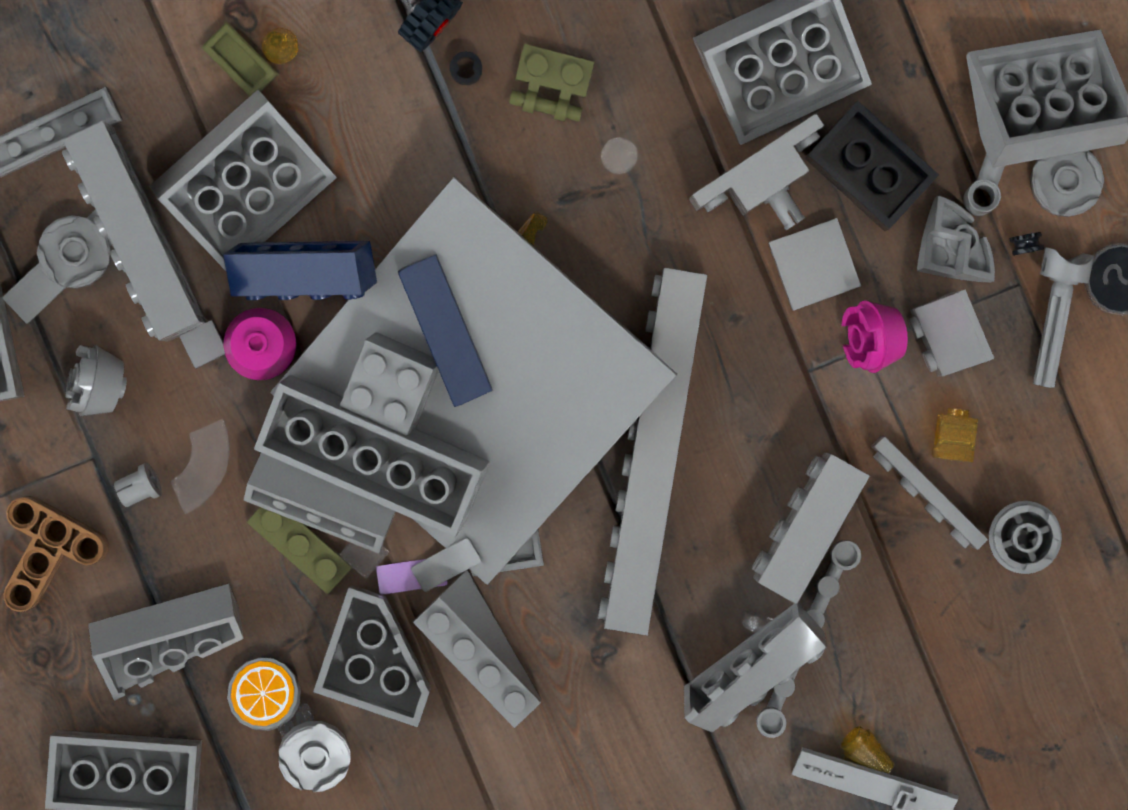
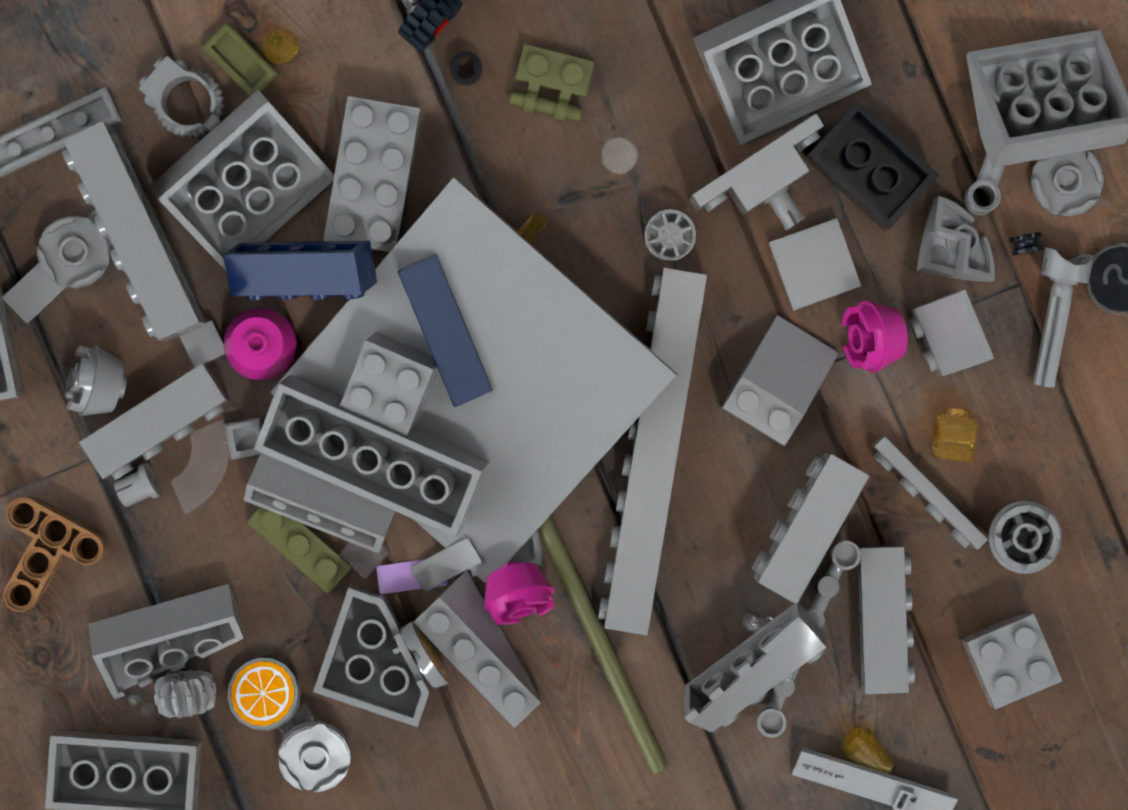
(154, 421): none -> light grey brick
(163, 79): none -> light grey piece
(185, 693): none -> light grey gear
(243, 437): none -> light grey tile
(373, 173): none -> light grey brick
(425, 655): none -> light grey tile
(517, 592): none -> dark pink cone
(602, 646): none -> olive piece
(670, 235): none -> light grey wheel
(780, 381): none -> light grey slope
(884, 620): none -> light grey brick
(1011, 659): none -> light grey brick

